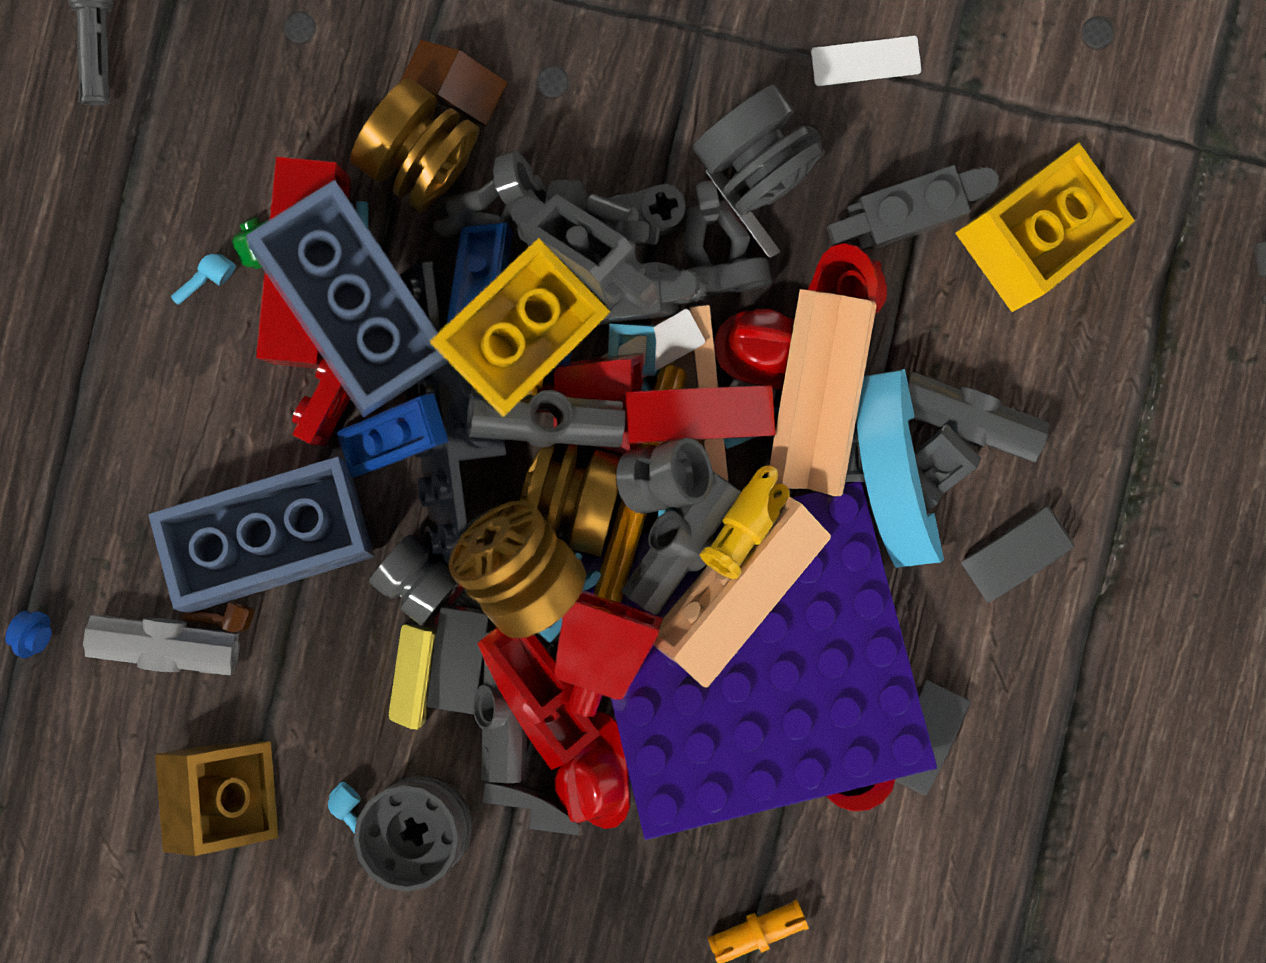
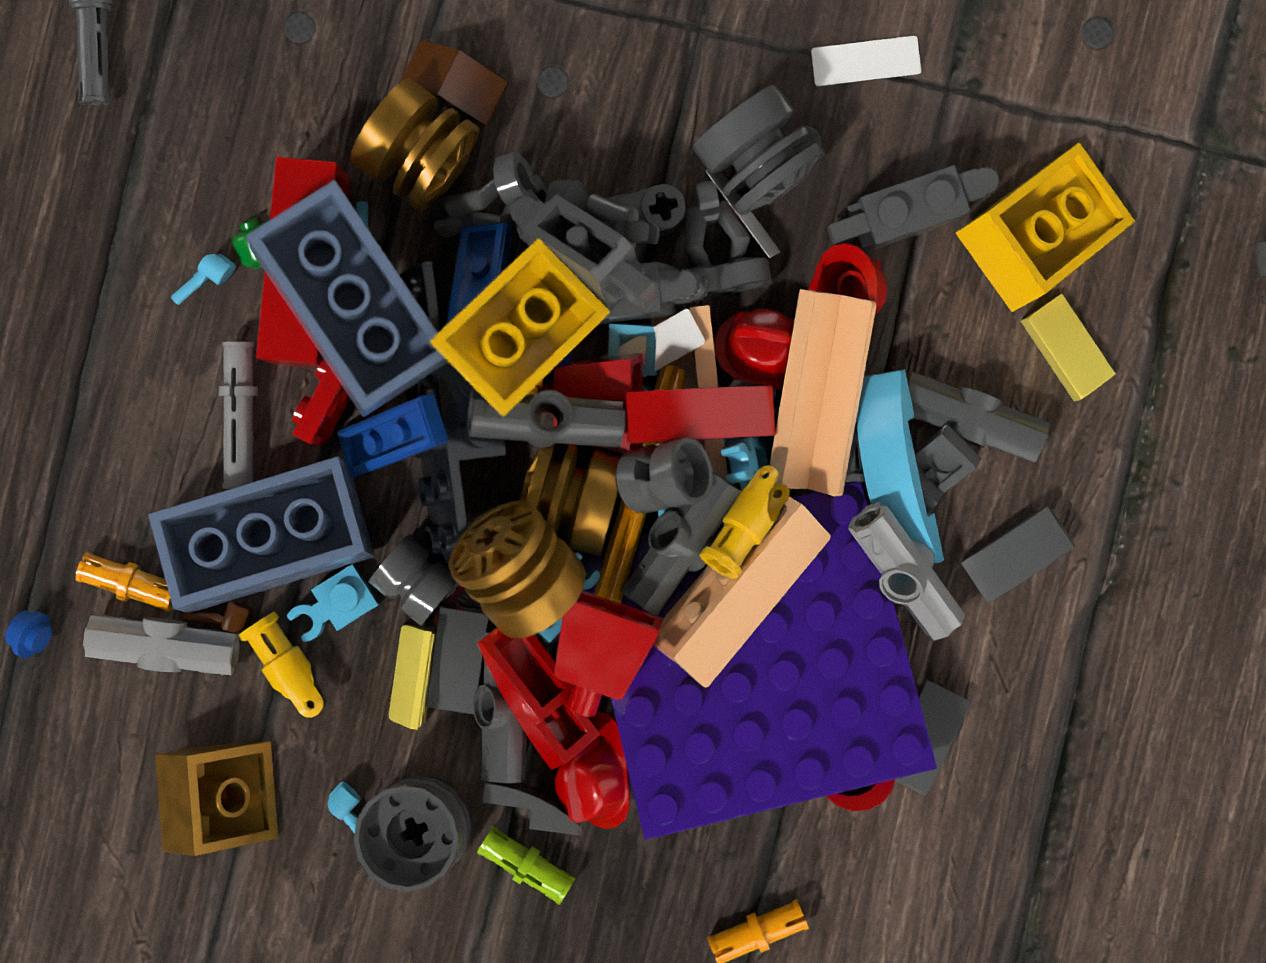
(124, 580): none -> light orange pin
(238, 413): none -> light grey pin
(287, 669): none -> yellow piece
(339, 599): none -> medium azure plate
(526, 865): none -> lime pin
(746, 459): none -> medium azure plate
(906, 571): none -> light grey piece
(1068, 348): none -> light yellow slope

